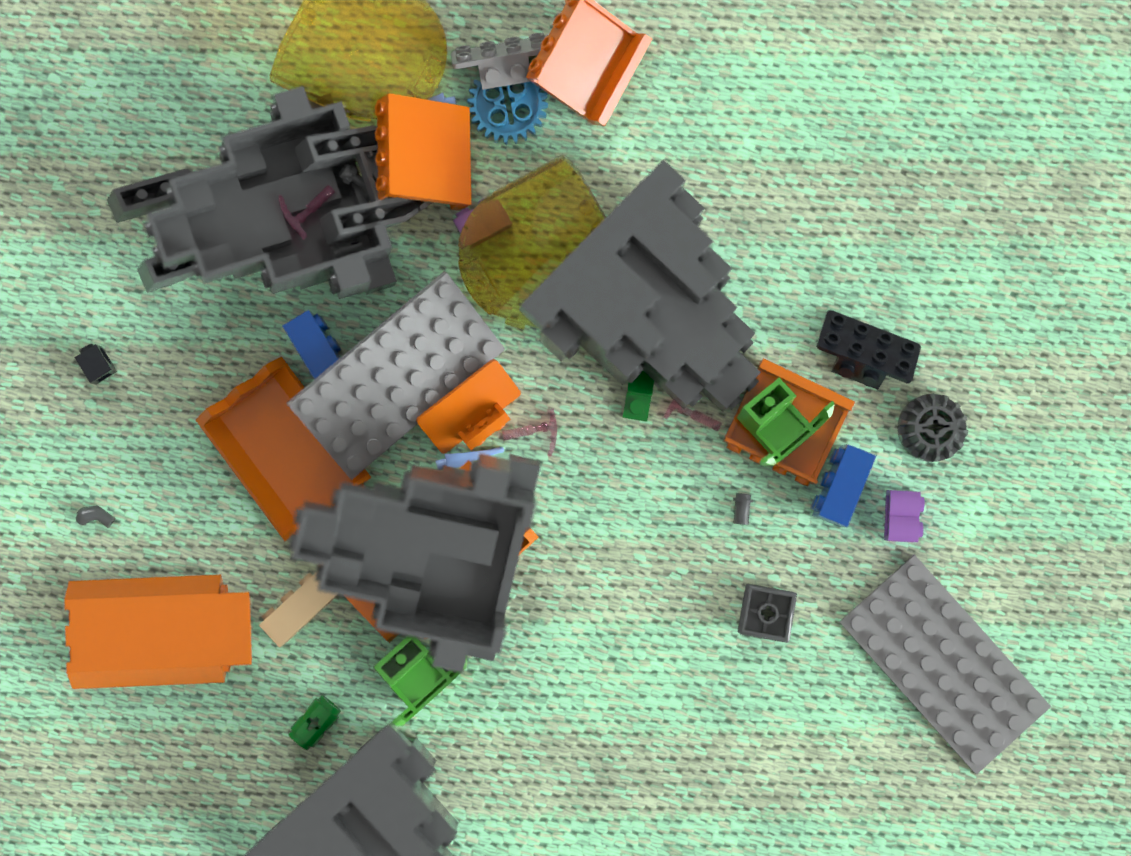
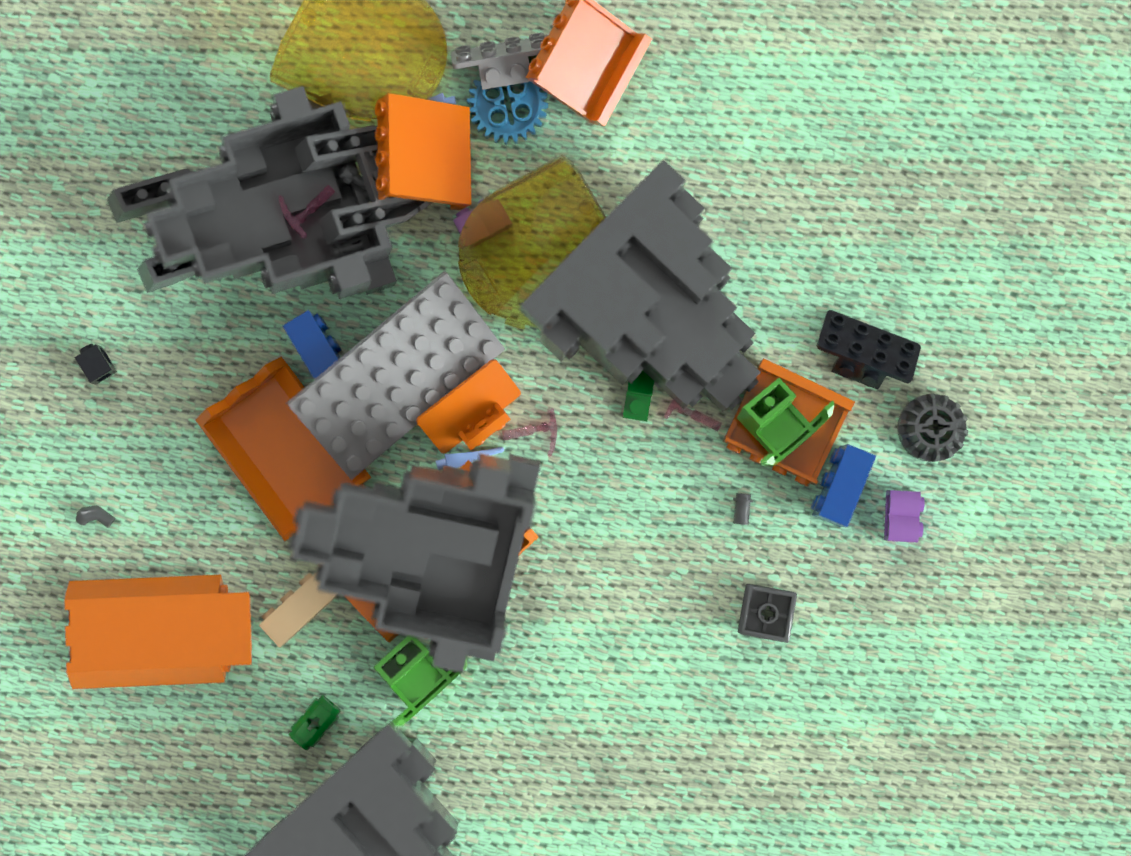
(945, 664): light grey plate -> none

